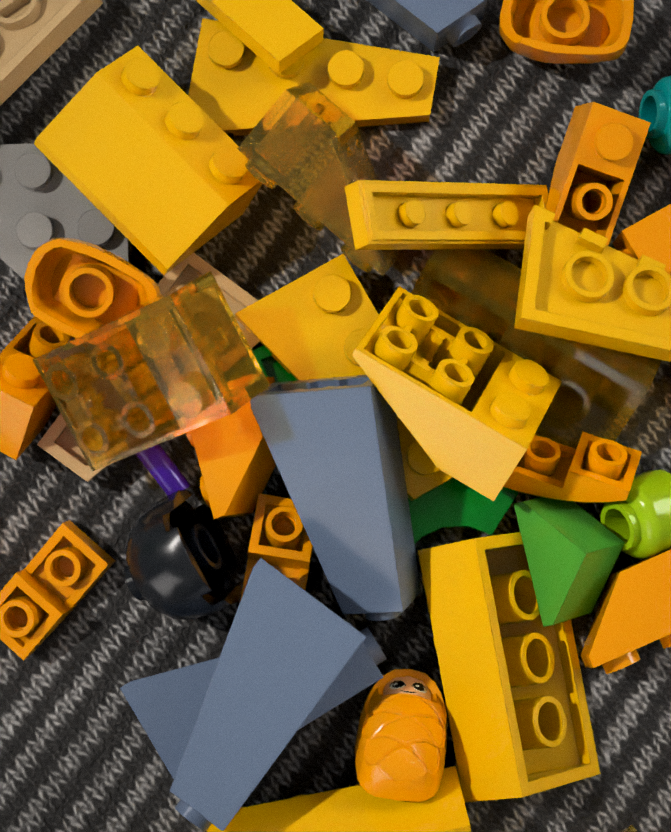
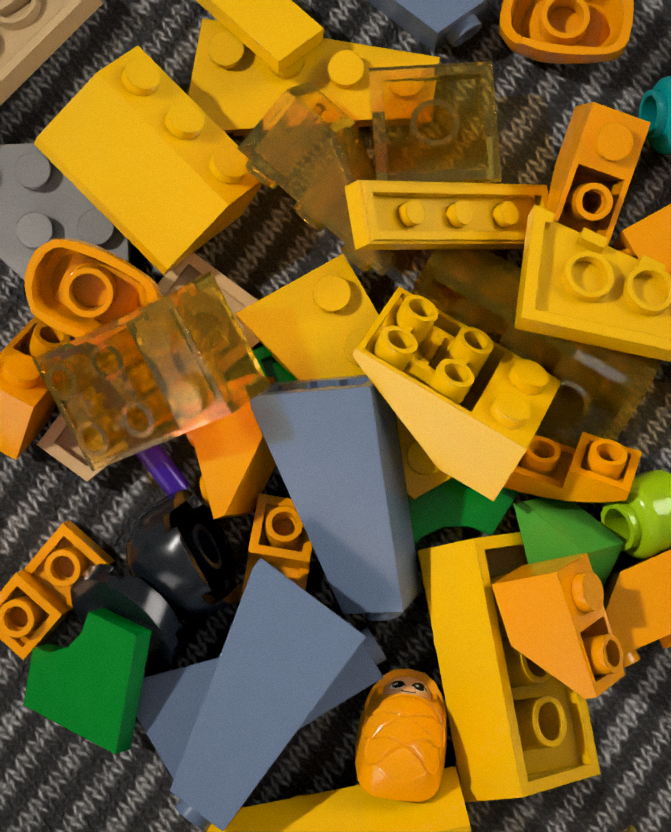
(93, 681): none -> green tile
(135, 601): none -> black tile
(434, 123): none -> clear yellow slope
(560, 622): none -> light orange slope

